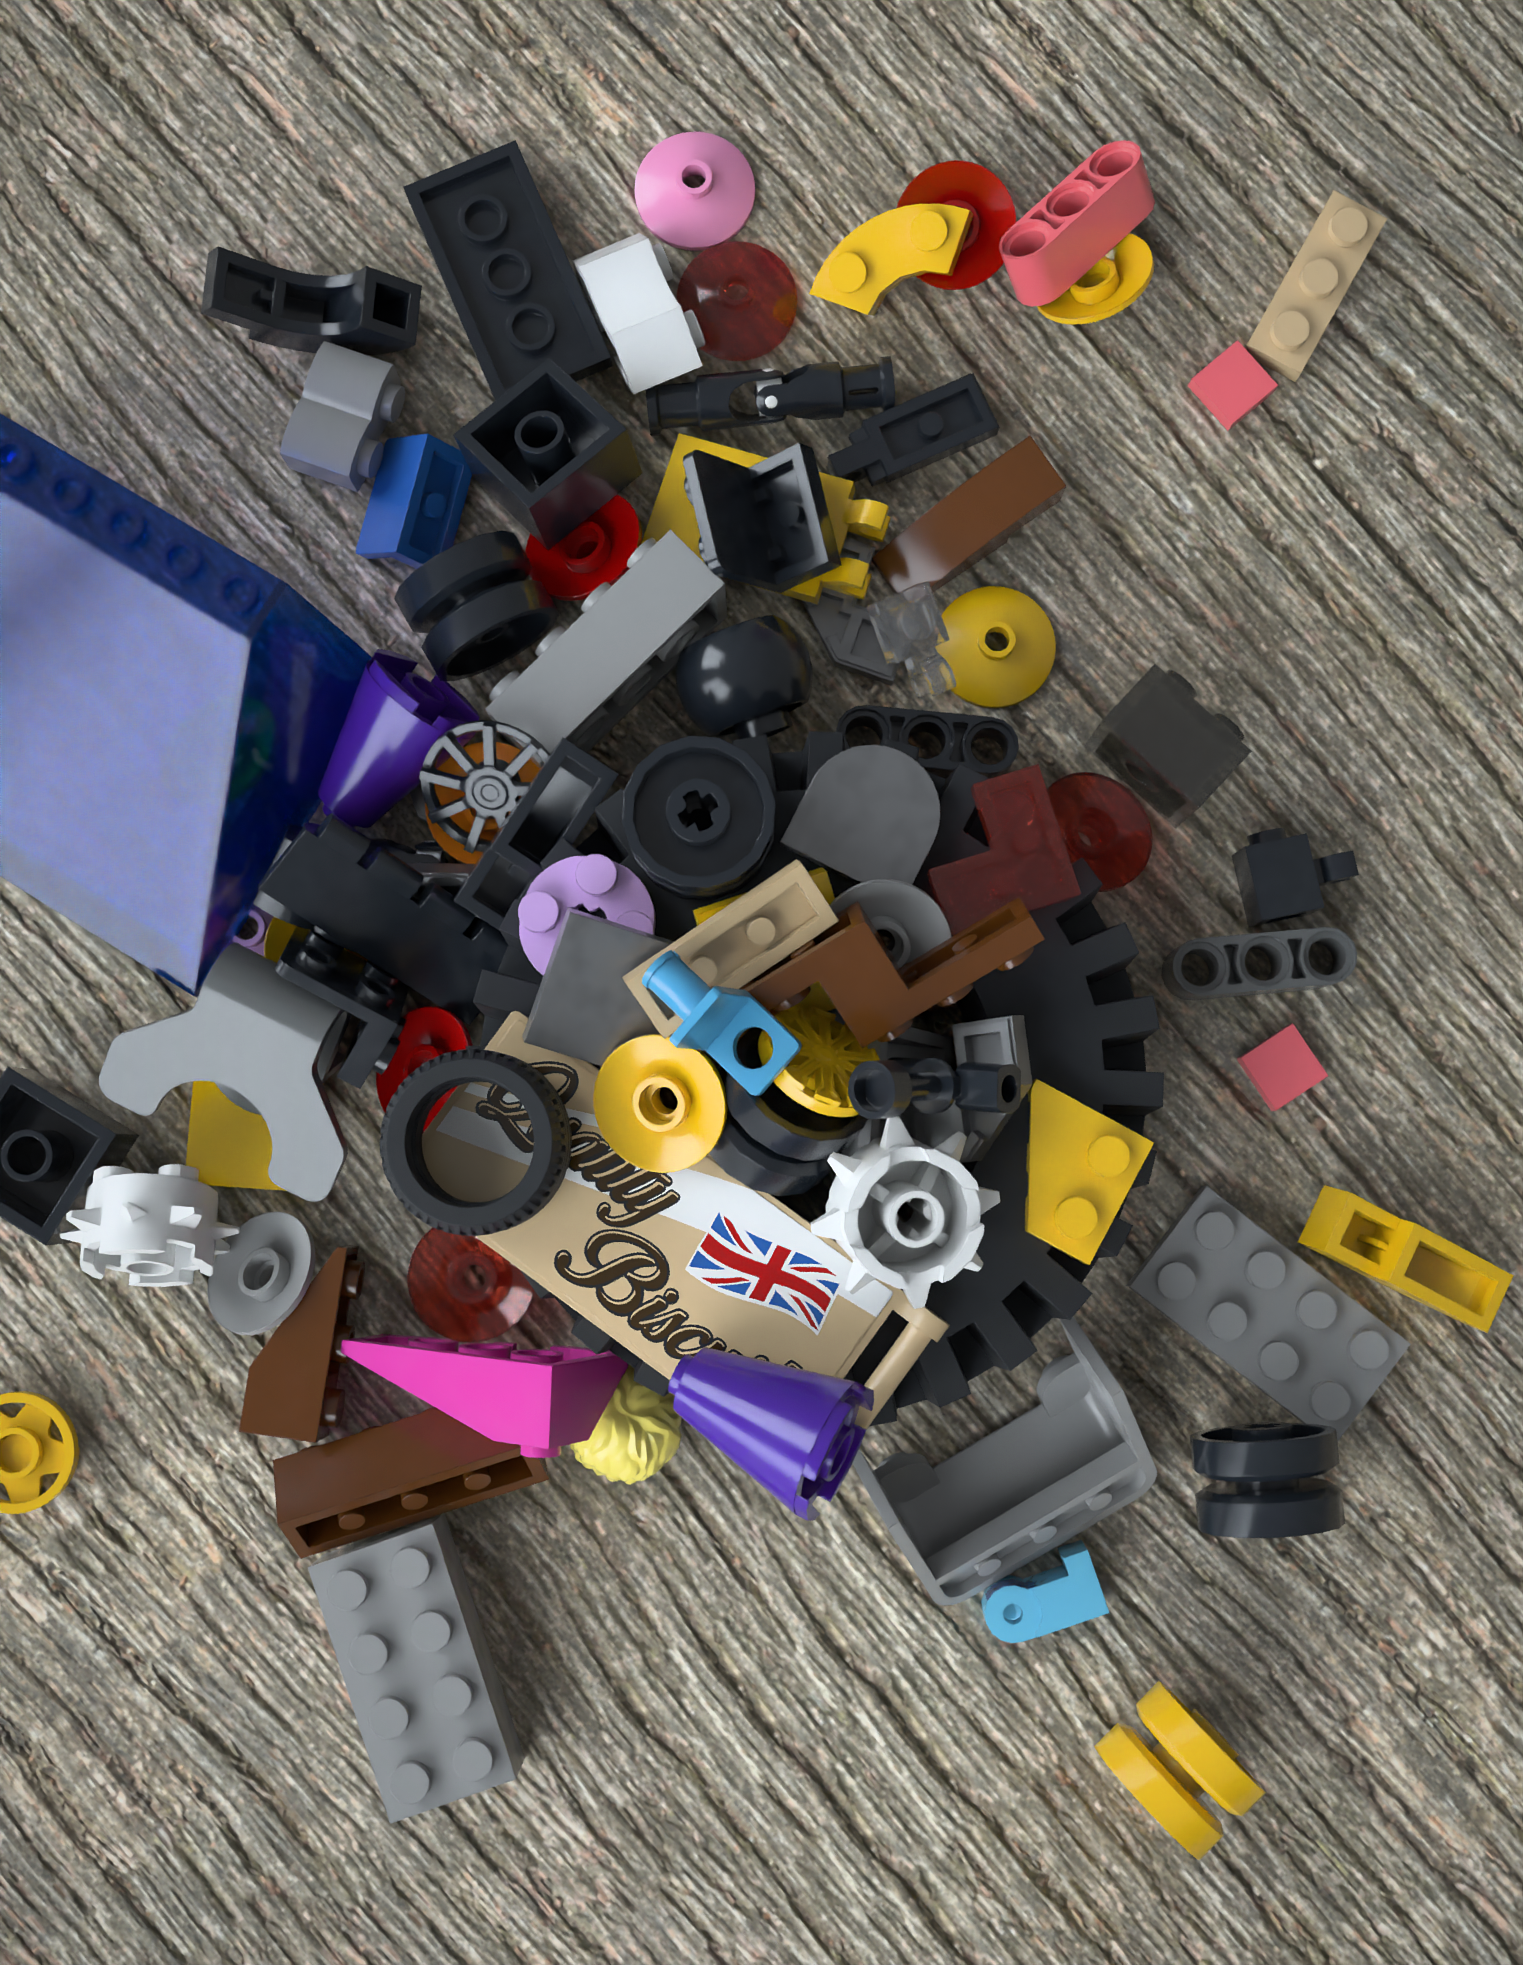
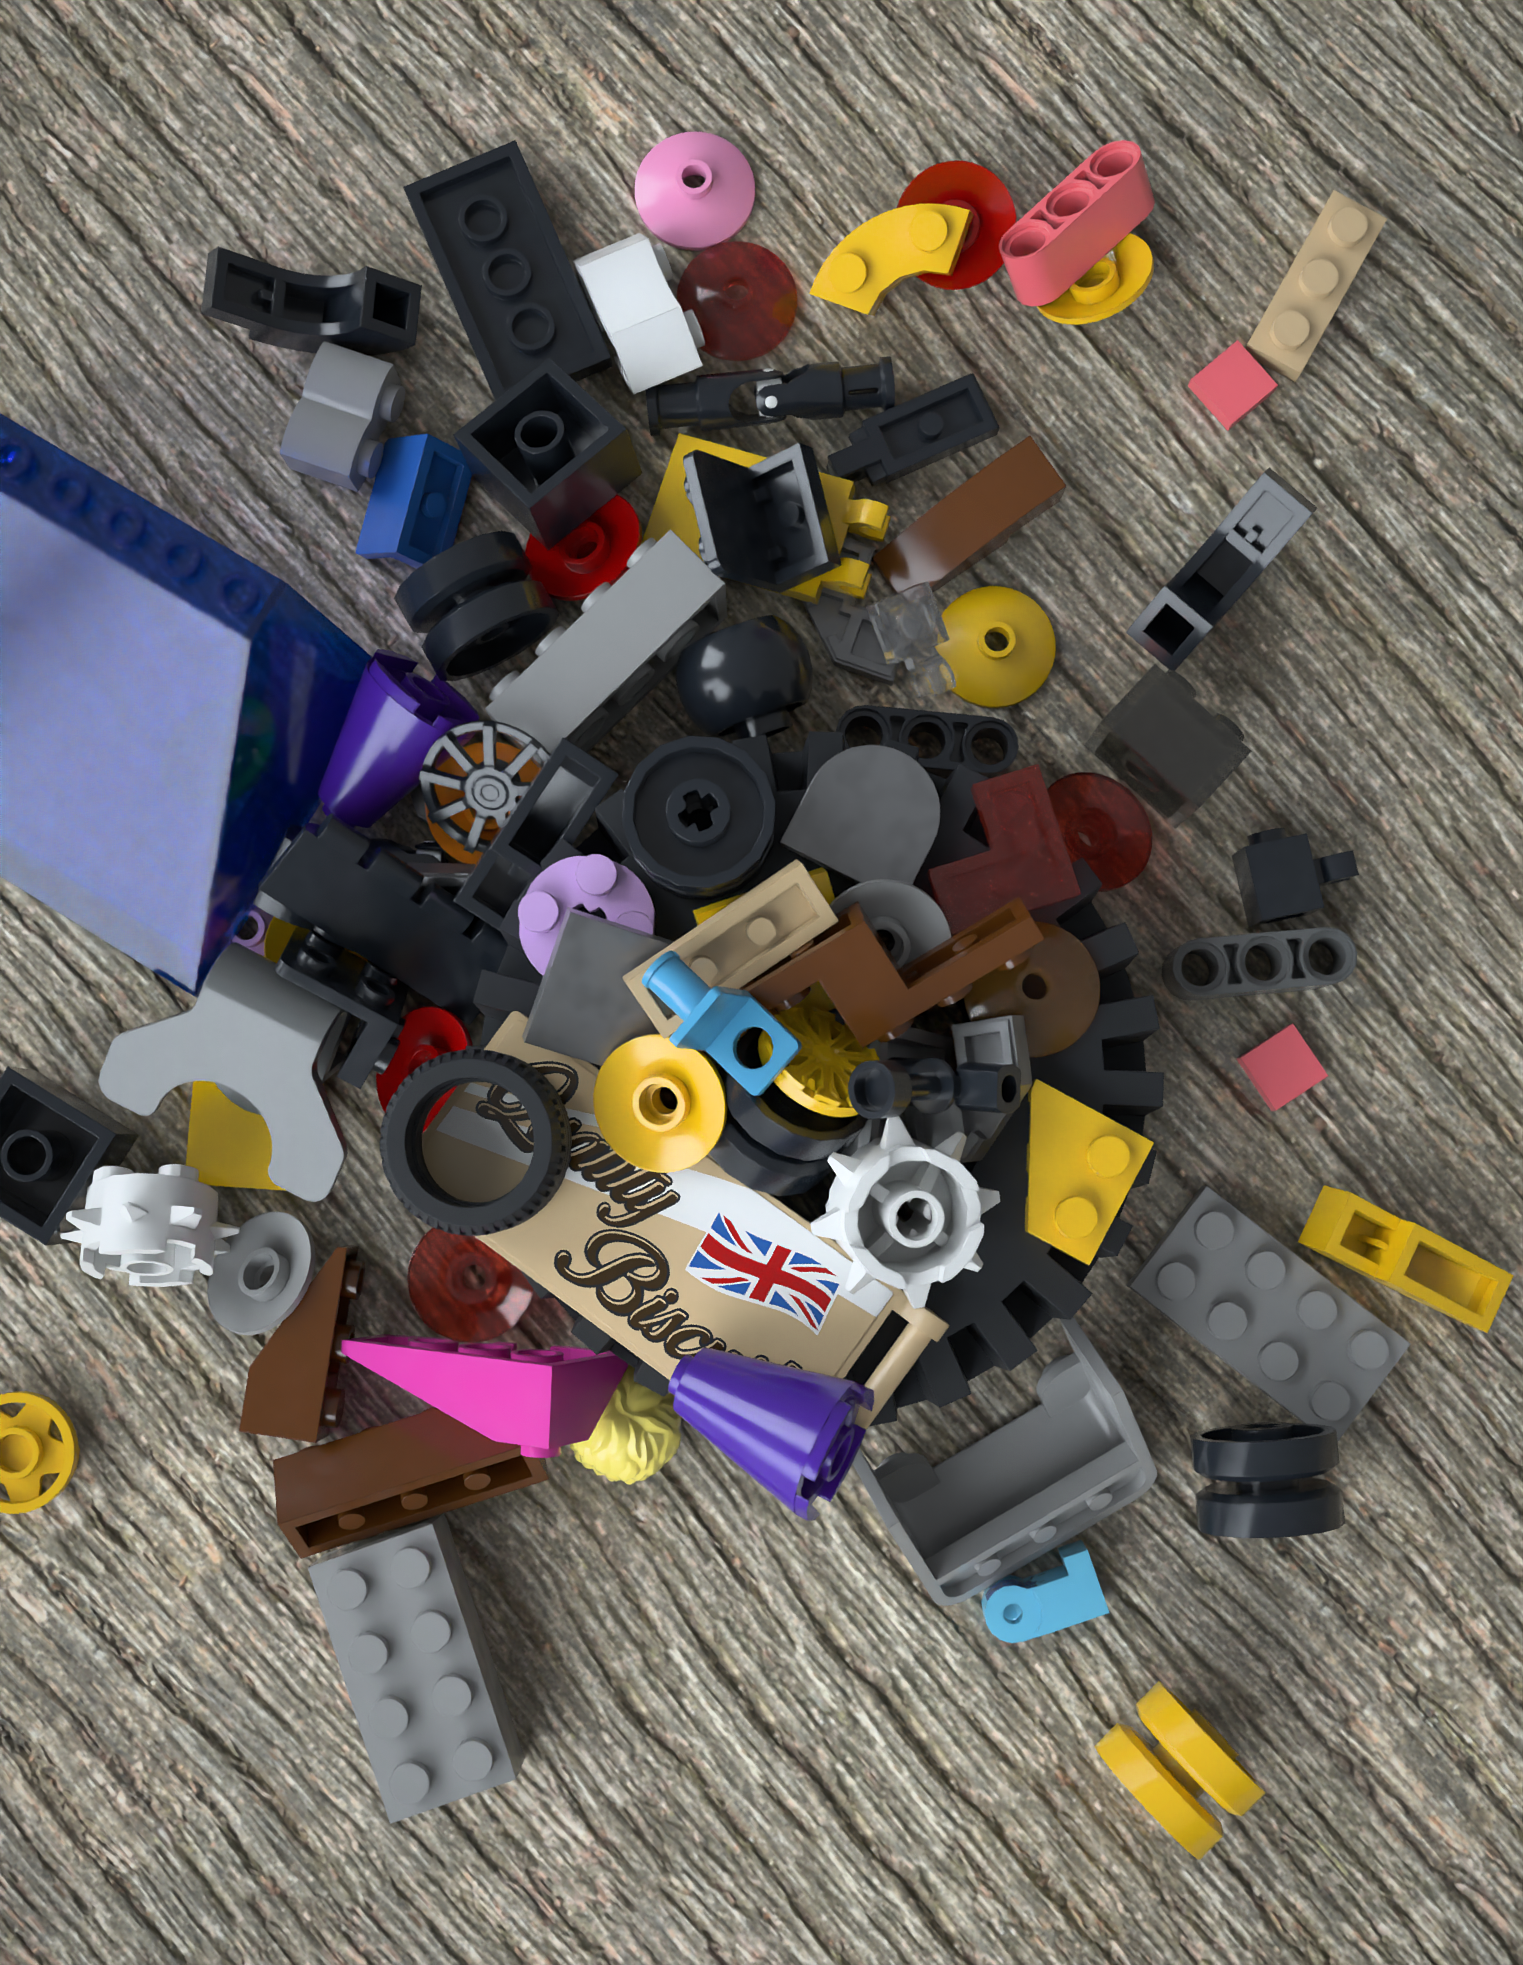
(1068, 1002): none -> clear orange dish
(1221, 570): none -> black arch

